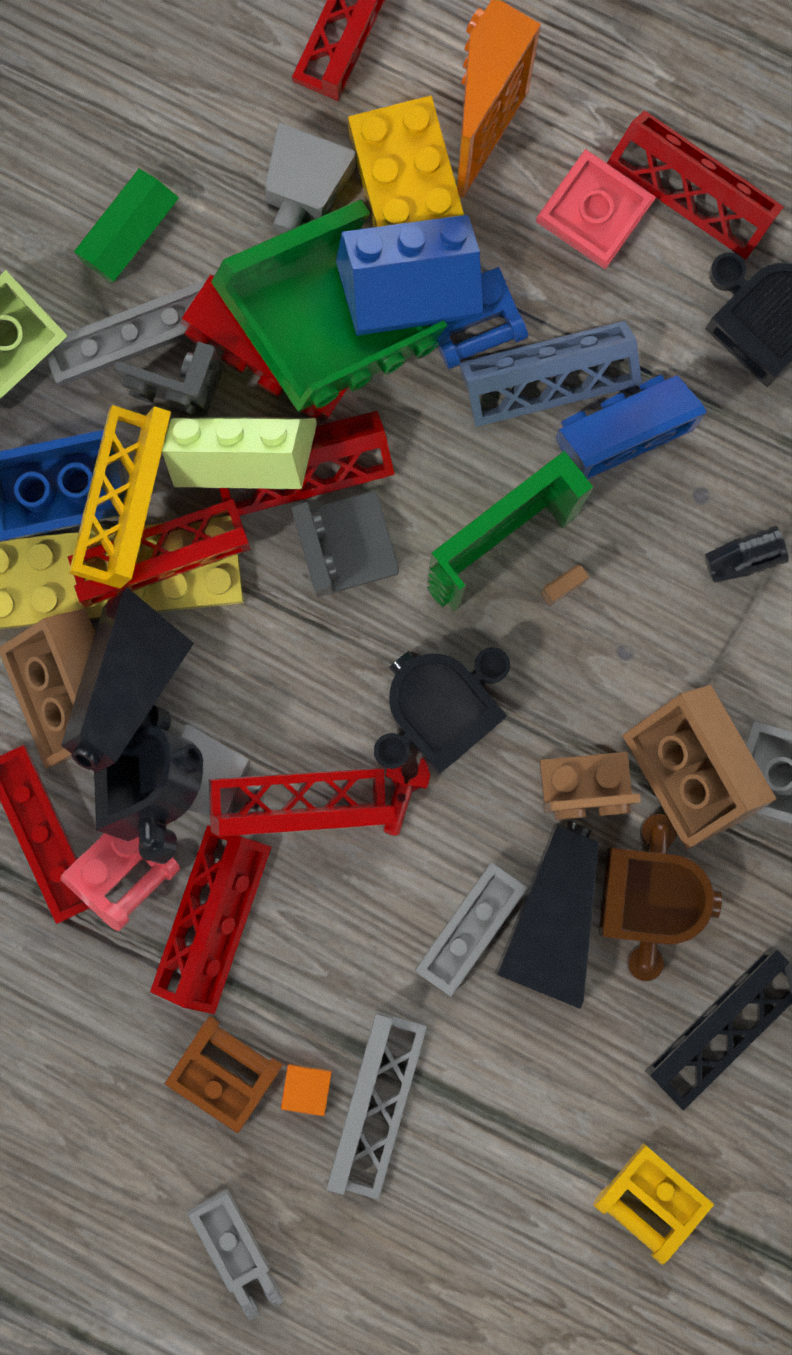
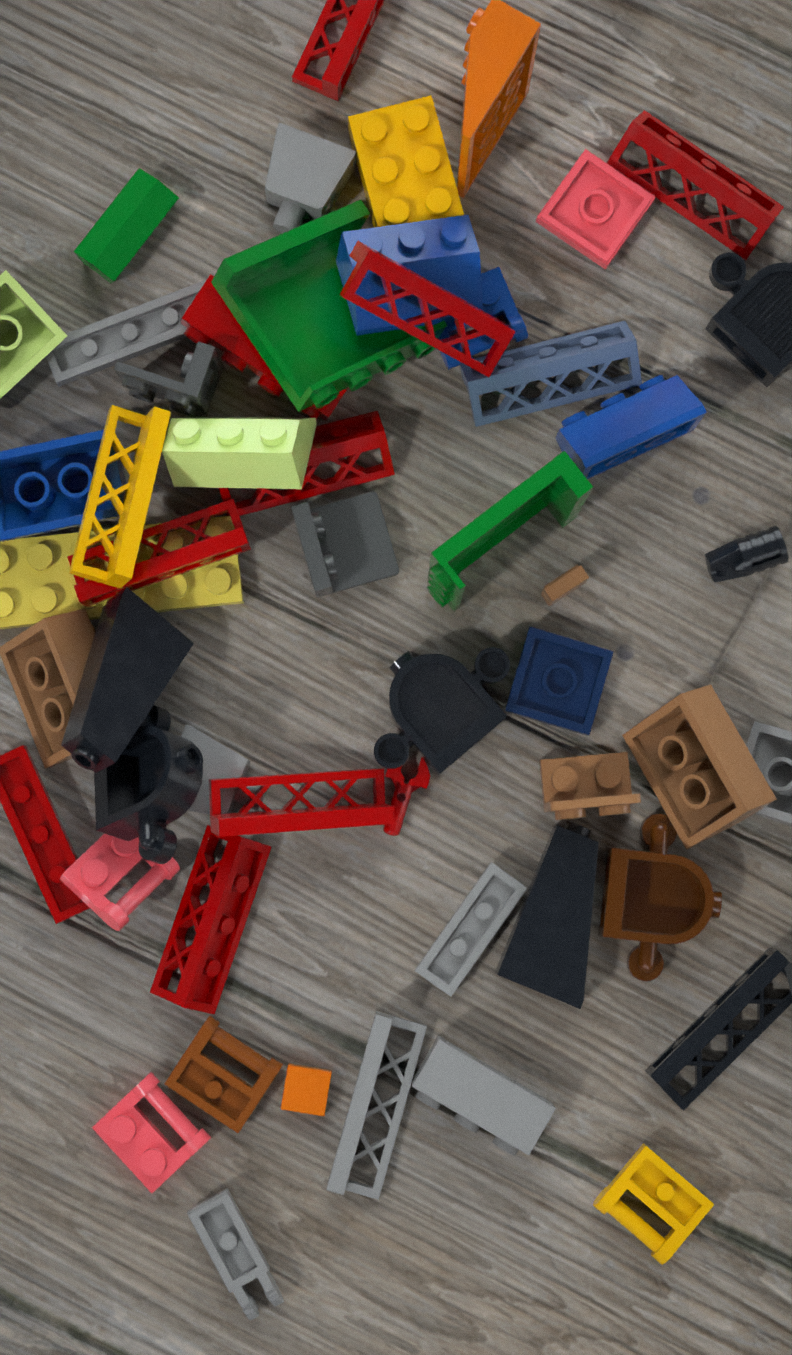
(141, 1142): none -> coral plate
(431, 293): none -> red fence
(482, 1097): none -> light grey brick
(559, 681): none -> dark blue plate

